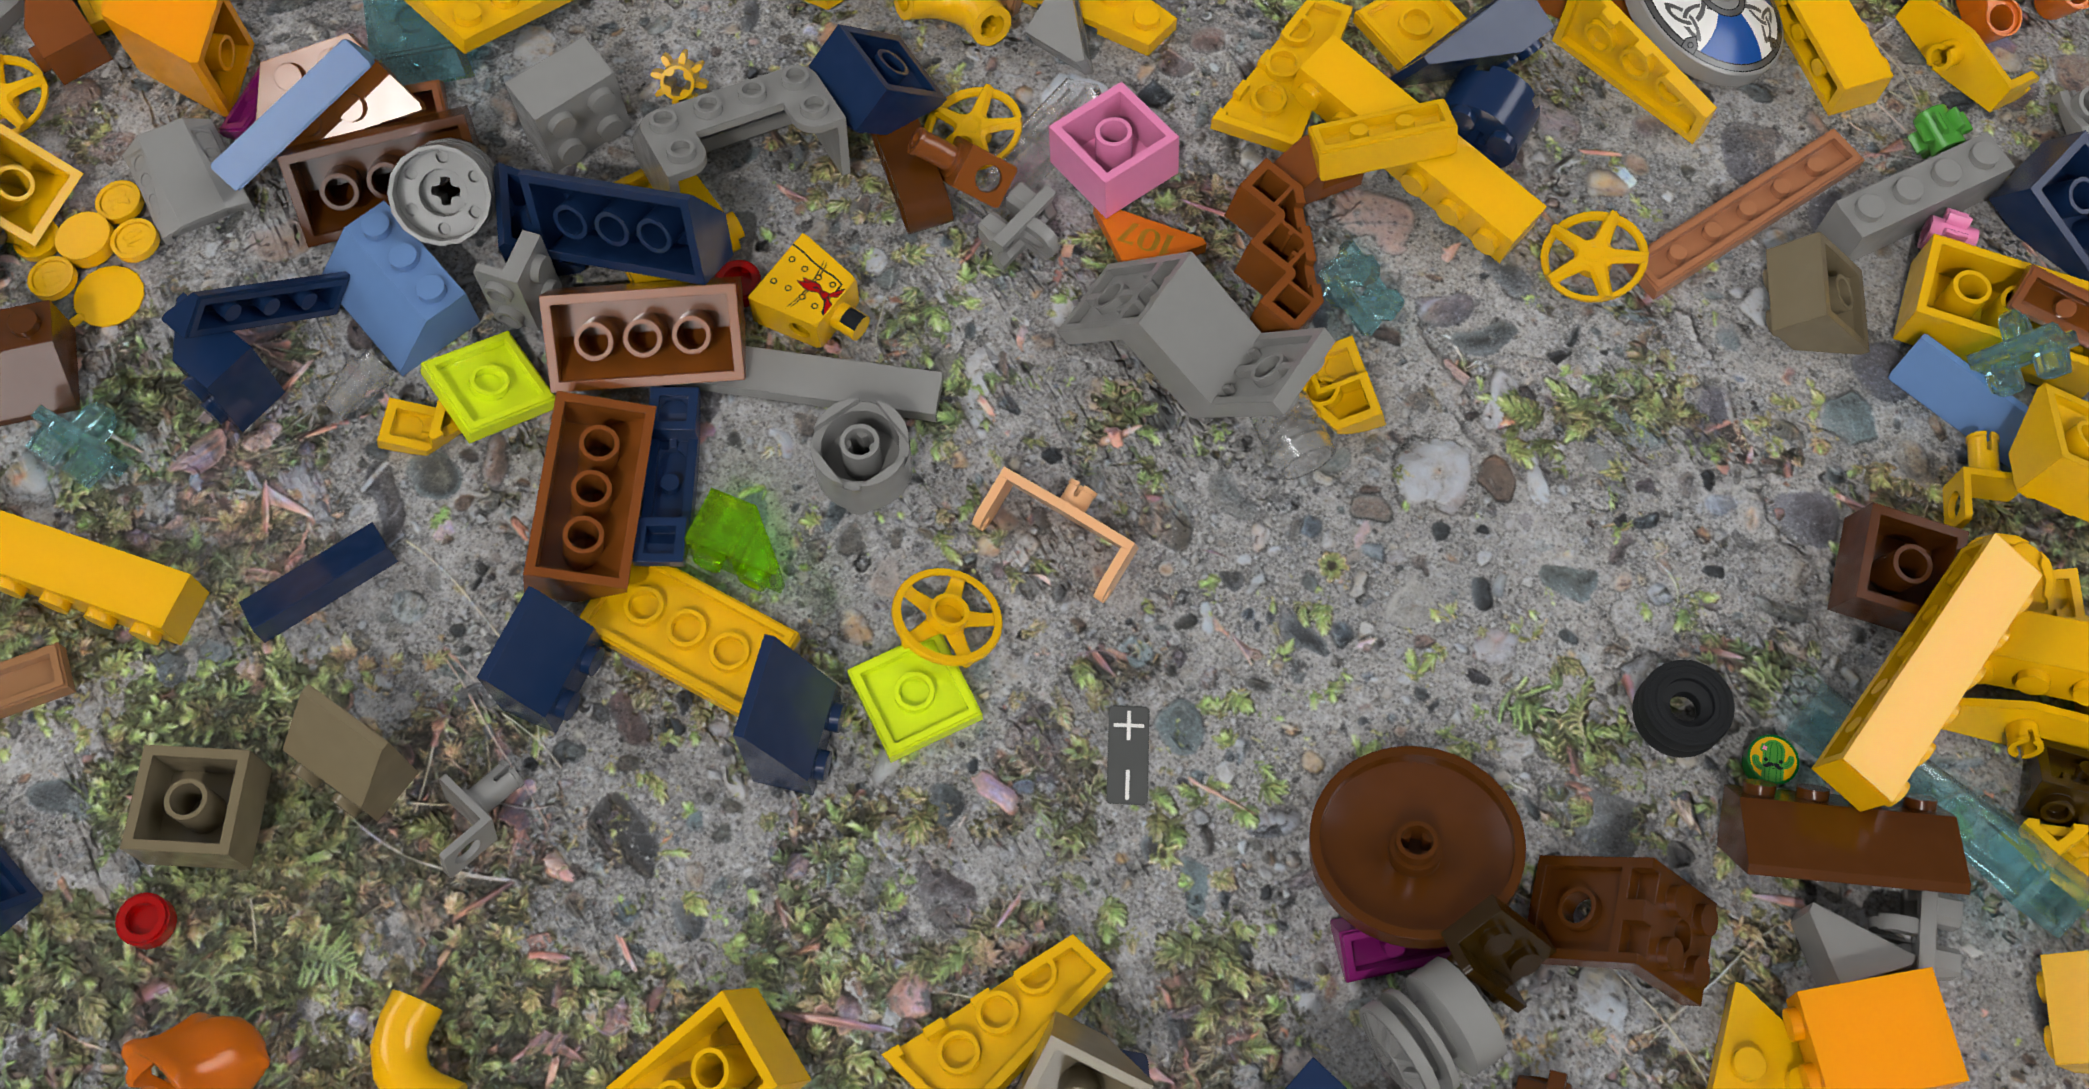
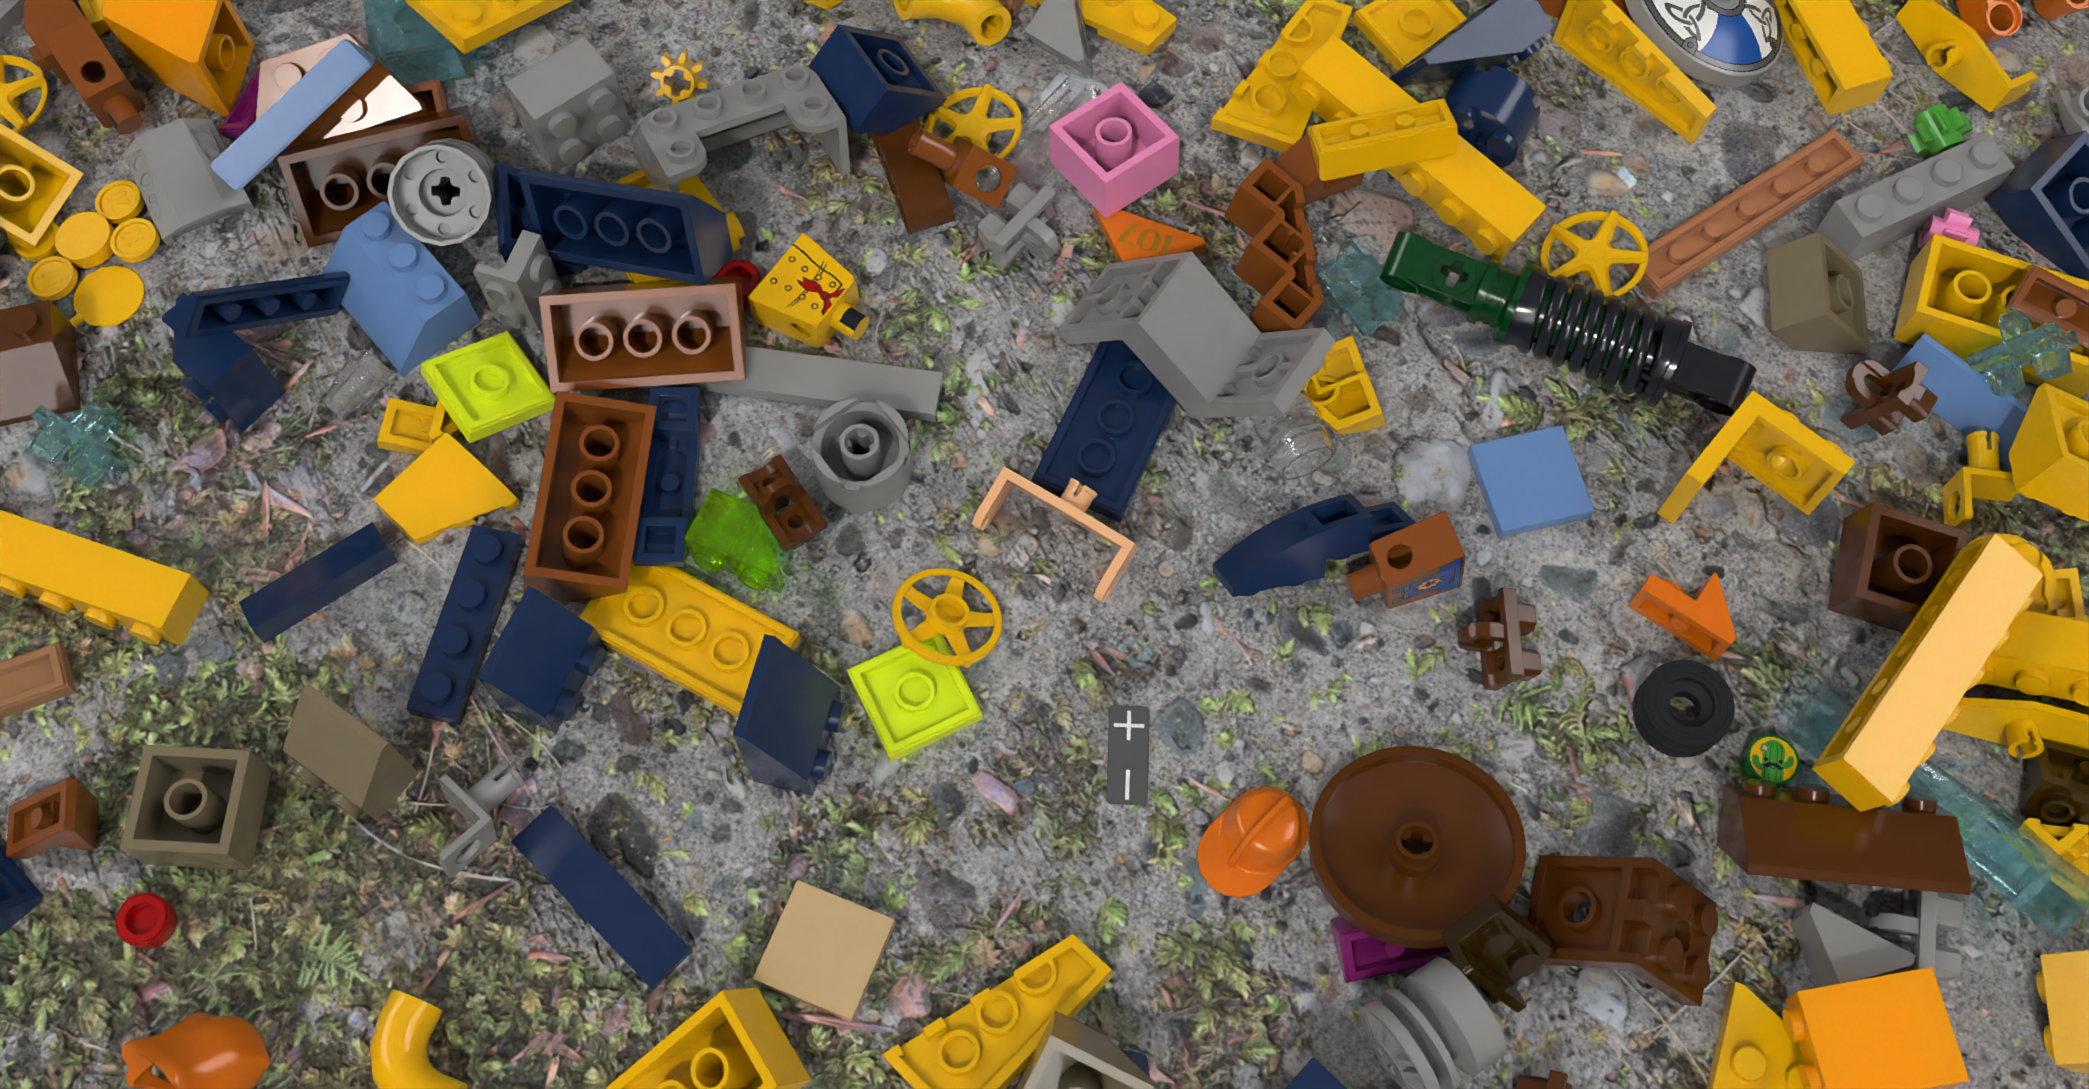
(53, 817): none -> dark orange slope
(101, 85): none -> dark orange torso
(442, 492): none -> yellow slope
(465, 625): none -> dark blue plate
(602, 897): none -> dark blue slope
(770, 491): none -> reddish brown hips
(824, 951): none -> tan tile
(1108, 430): none -> dark blue tile
(1252, 842): none -> orange piece
(1300, 543): none -> dark blue slope
(1411, 564): none -> dark orange torso
(1502, 621): none -> reddish brown hips
(1530, 481): none -> medium blue tile
(1575, 324): none -> black piece
(1697, 621): none -> orange slope
(1773, 450): none -> yellow bracket
(1887, 396): none -> reddish brown hips

